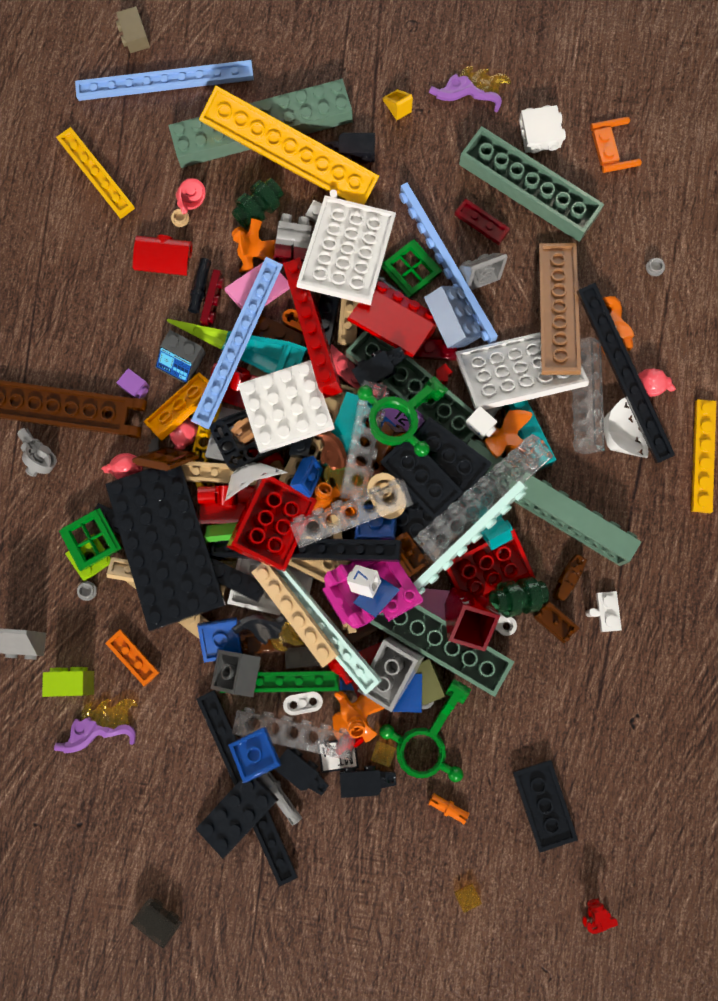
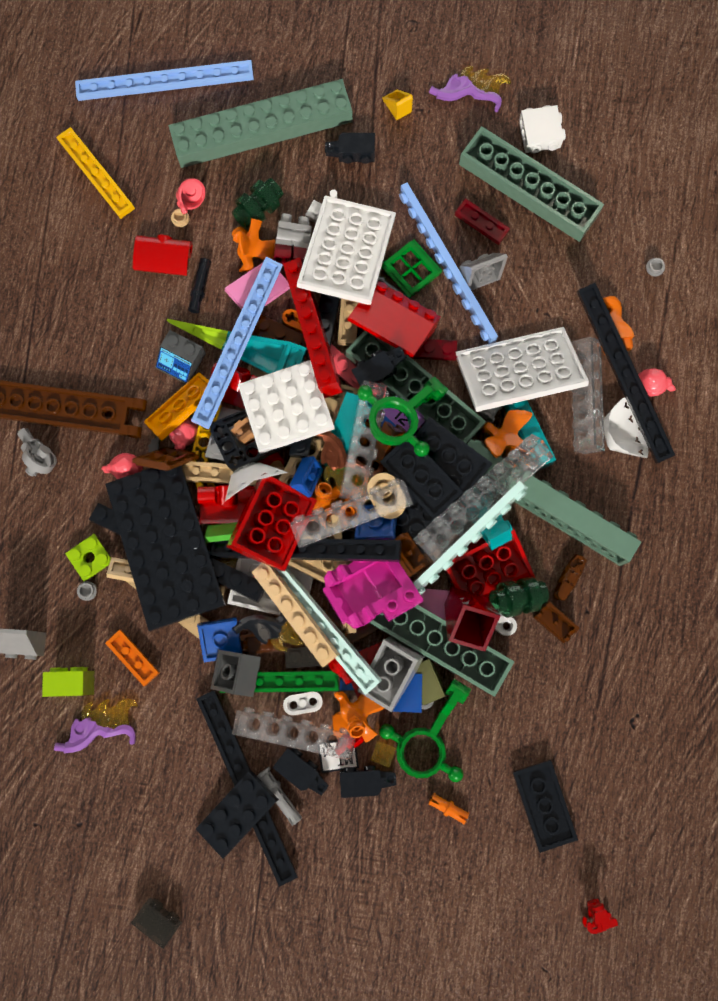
(105, 531): green piece -> none
(133, 30): dark tan brick -> none
(133, 384): medium lavender brick -> none
(212, 298): dark red plate -> none
(254, 755): blue tile -> none
(287, 147): yellow plate -> none
(363, 581): white brick -> none
(382, 597): blue sticker -> none
(443, 373): red piece -> none
(453, 316): brick -> none
(467, 898): clear yellow tile -> none
(481, 423): white brick -> none
(559, 309): medium nougat plate -> none
(607, 147): orange plate -> none
(607, 611): white plate -> none
(703, 456): yellow plate -> none

